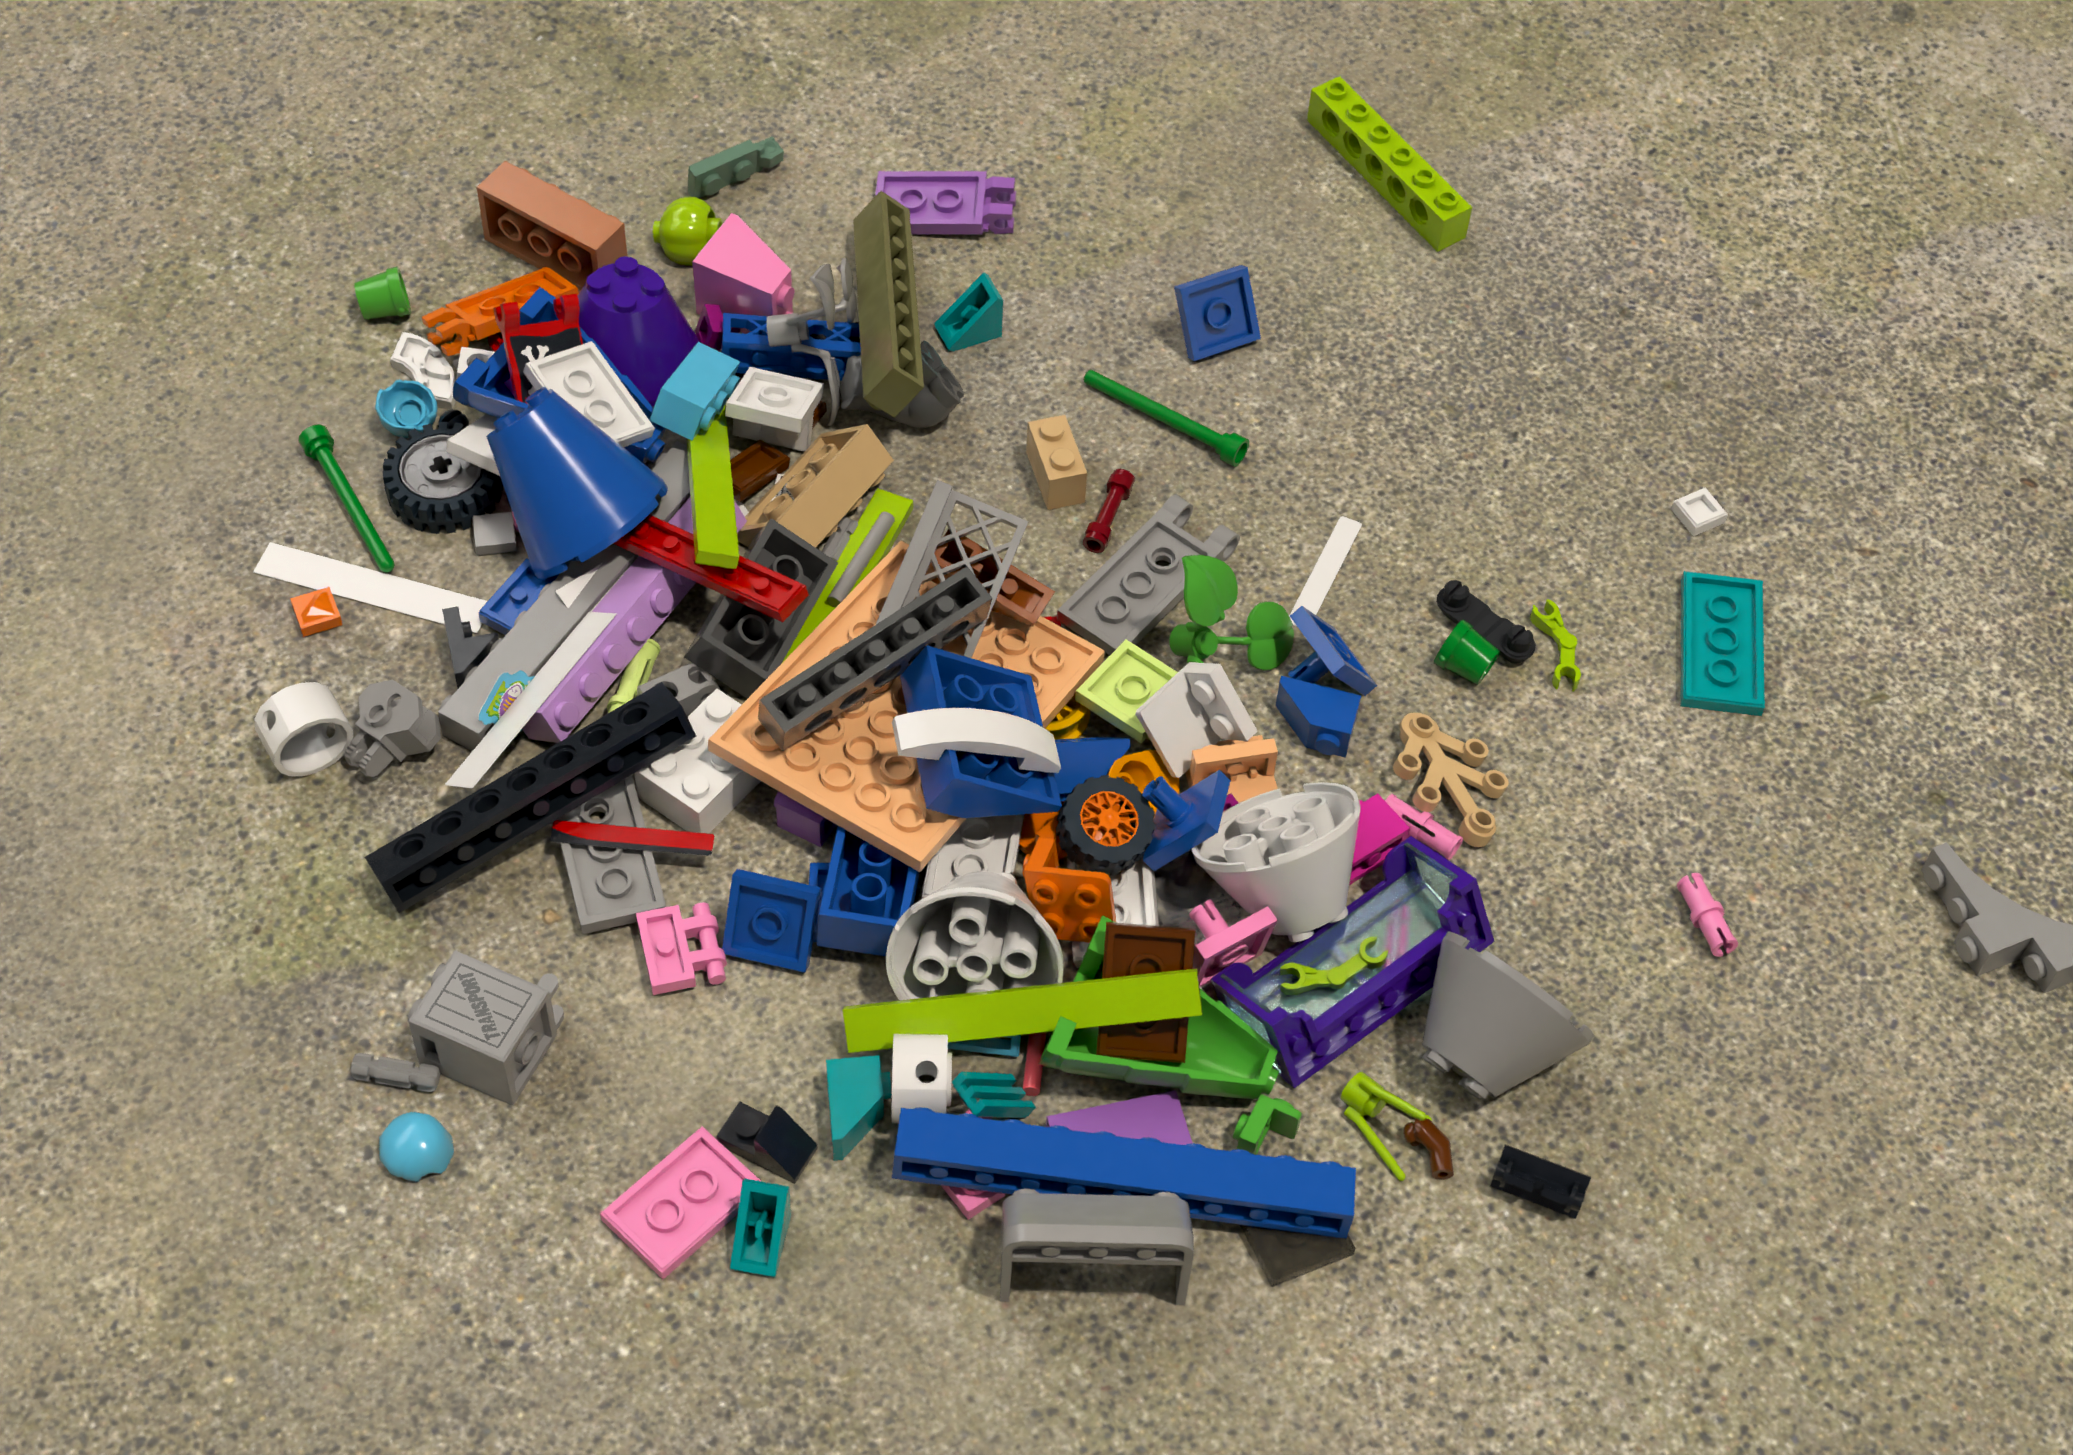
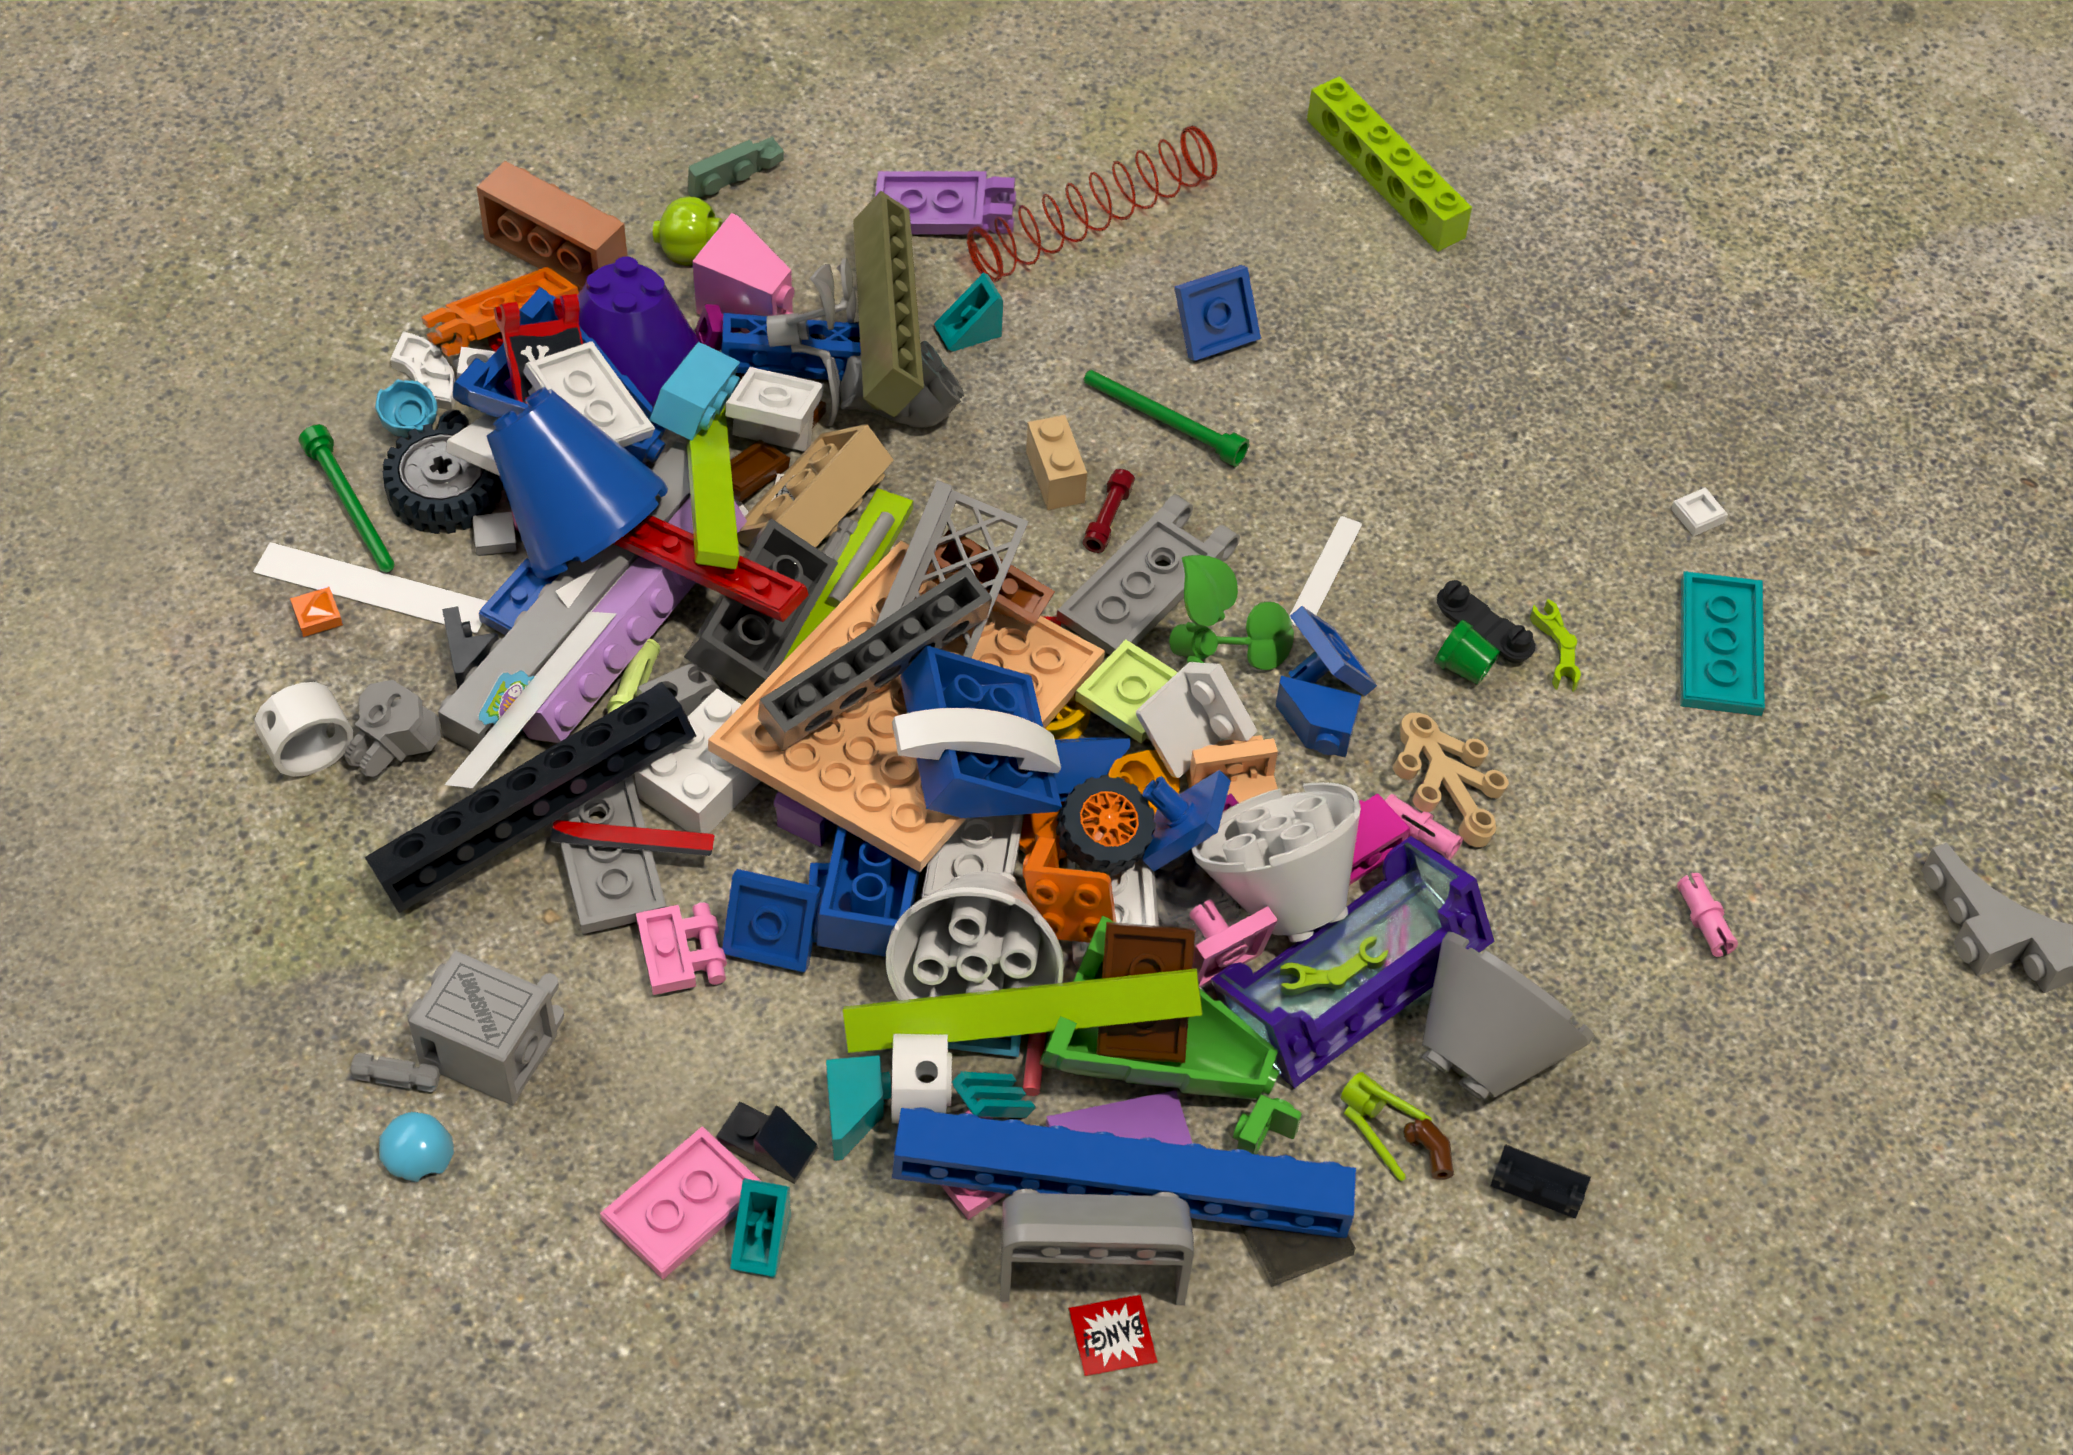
(383, 295): bright green piece -> none
(972, 246): none -> clear red piece
(1112, 1335): none -> sticker

